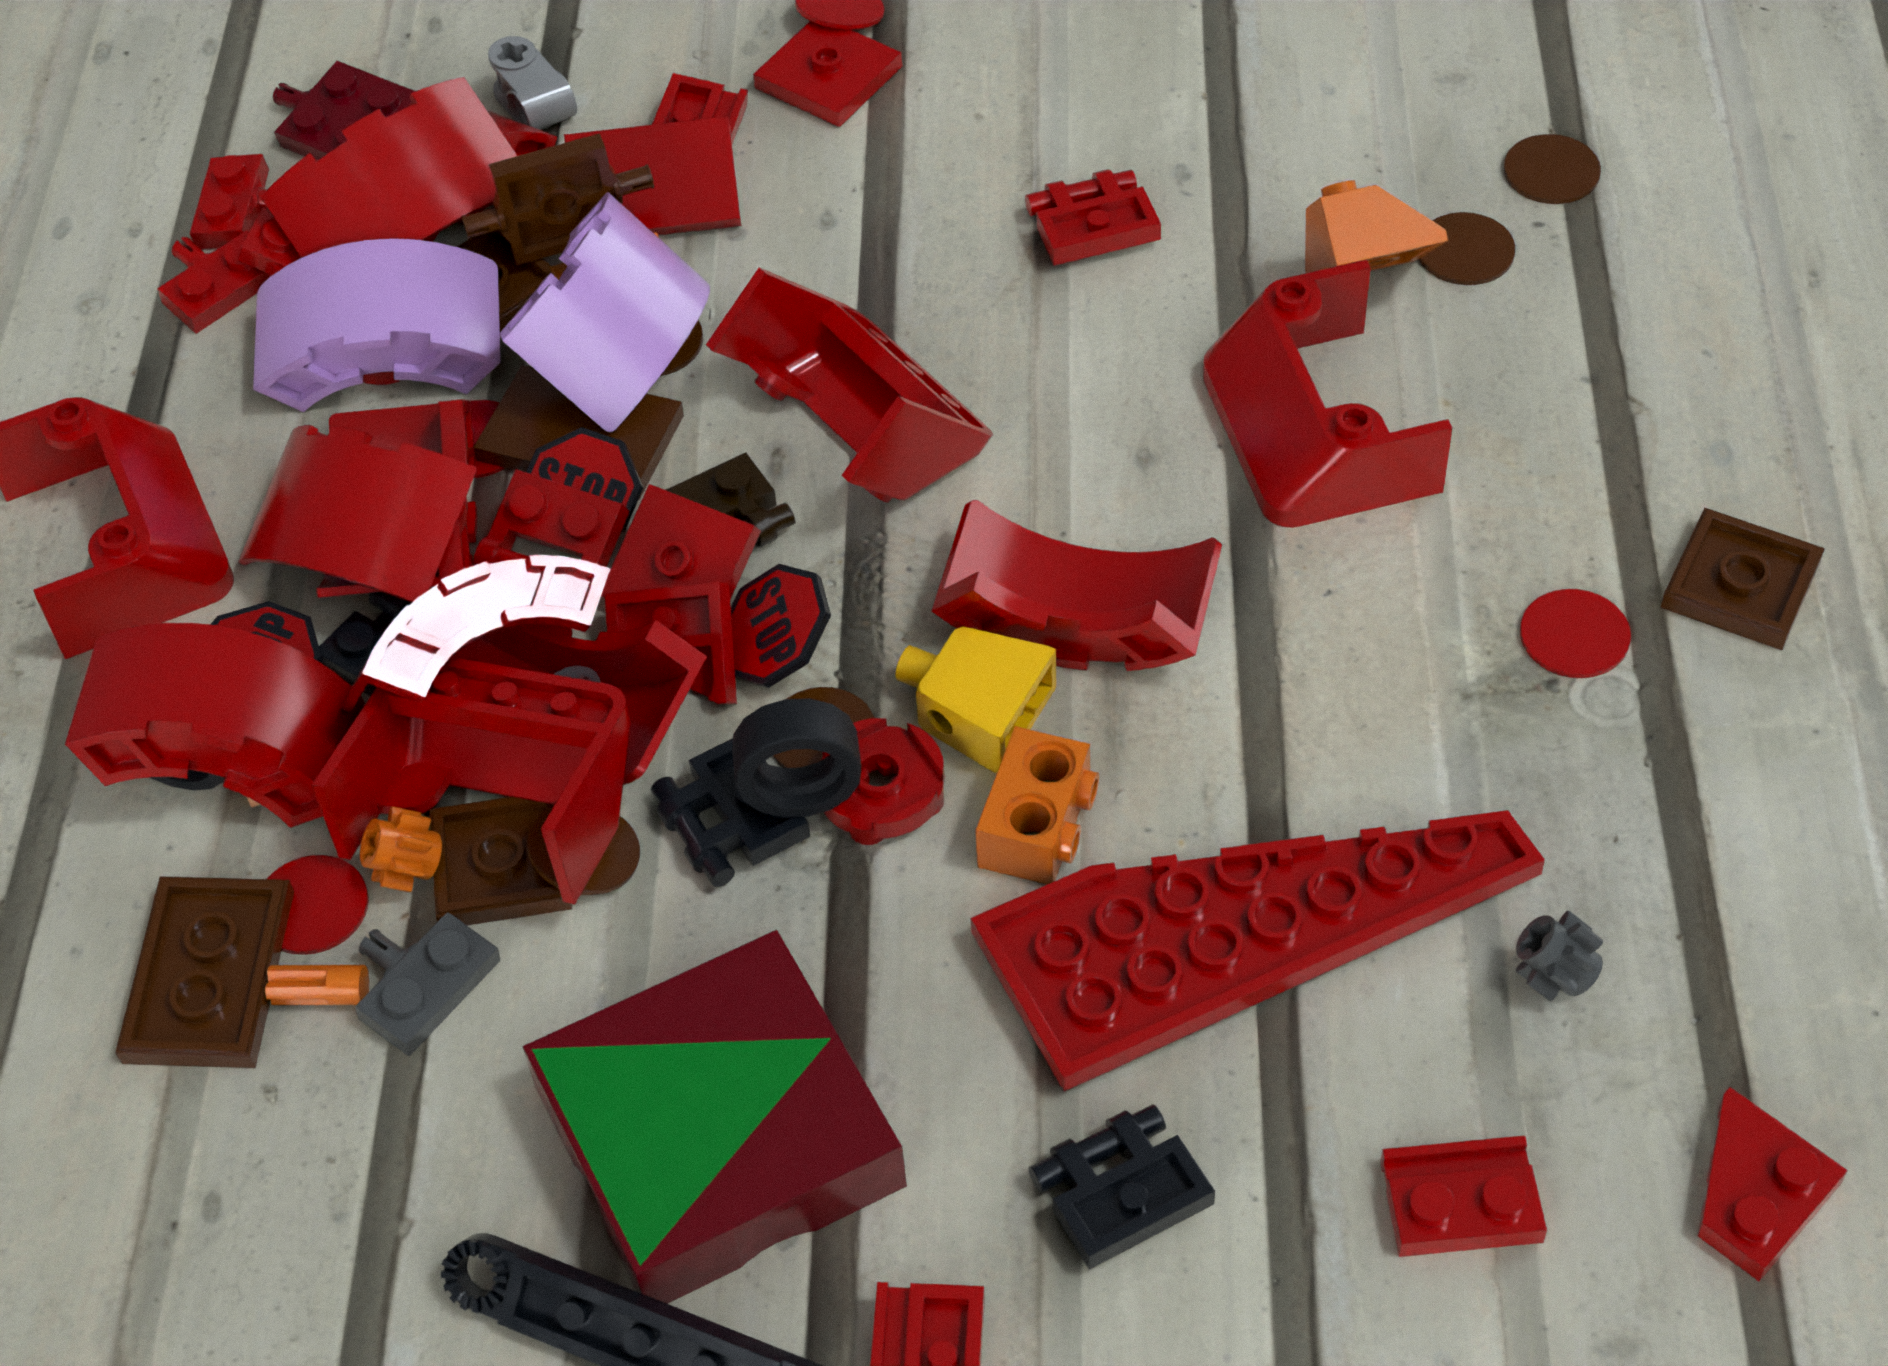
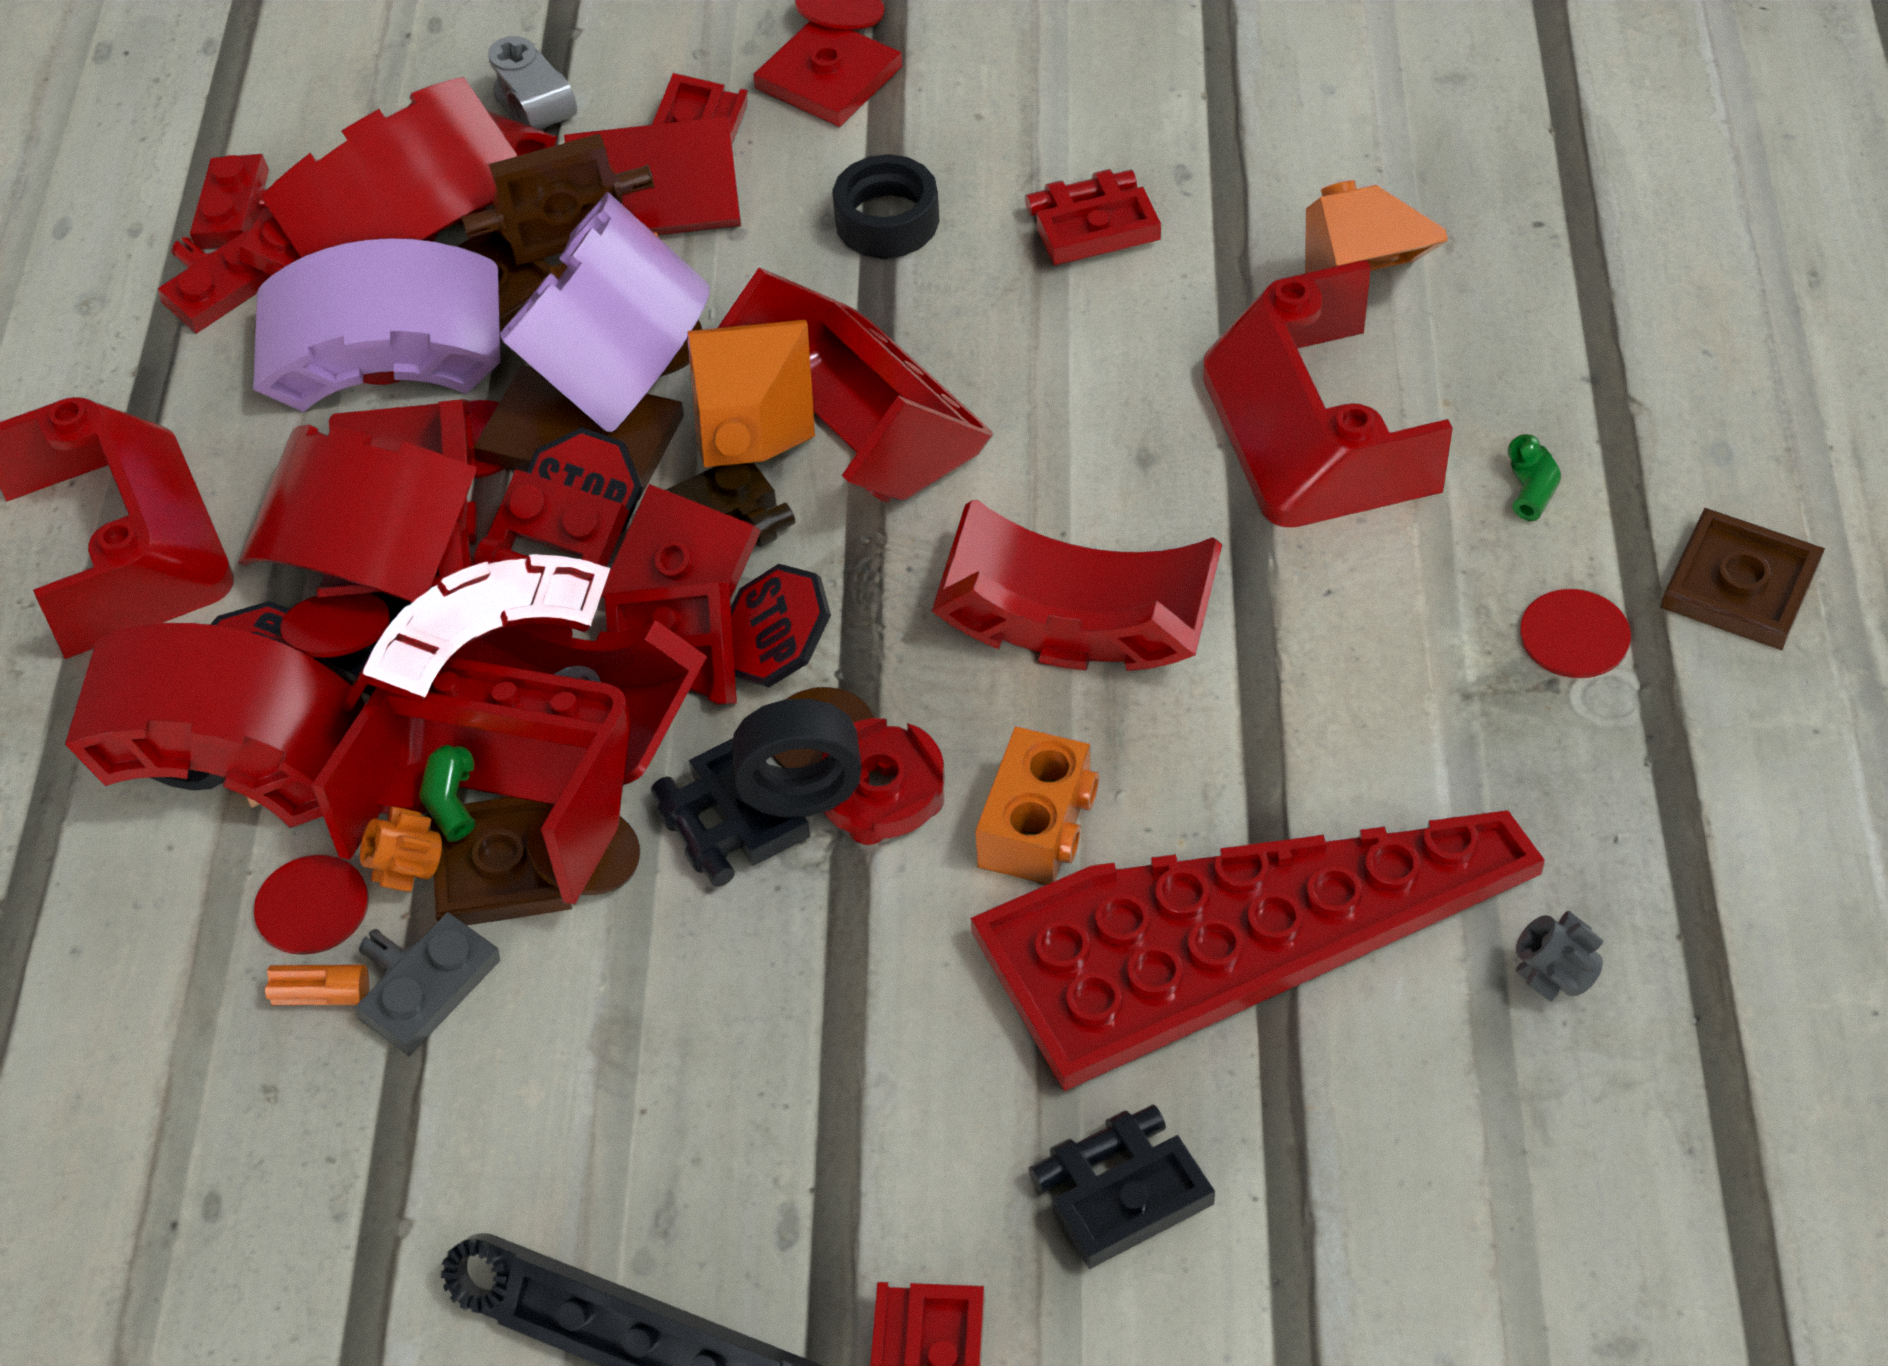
(205, 972): reddish brown tile -> none
(331, 106): dark red plate -> none
(335, 624): none -> red piece
(439, 789): none -> green arm
(715, 1118): dark red tile -> none
(750, 391): none -> orange slope
(883, 177): none -> black tyre
(979, 690): yellow torso -> none
(1462, 1196): red plate -> none
(1475, 250): reddish brown piece -> none
(1536, 473): none -> green arm
(1552, 169): reddish brown piece -> none
(1761, 1186): red wing -> none

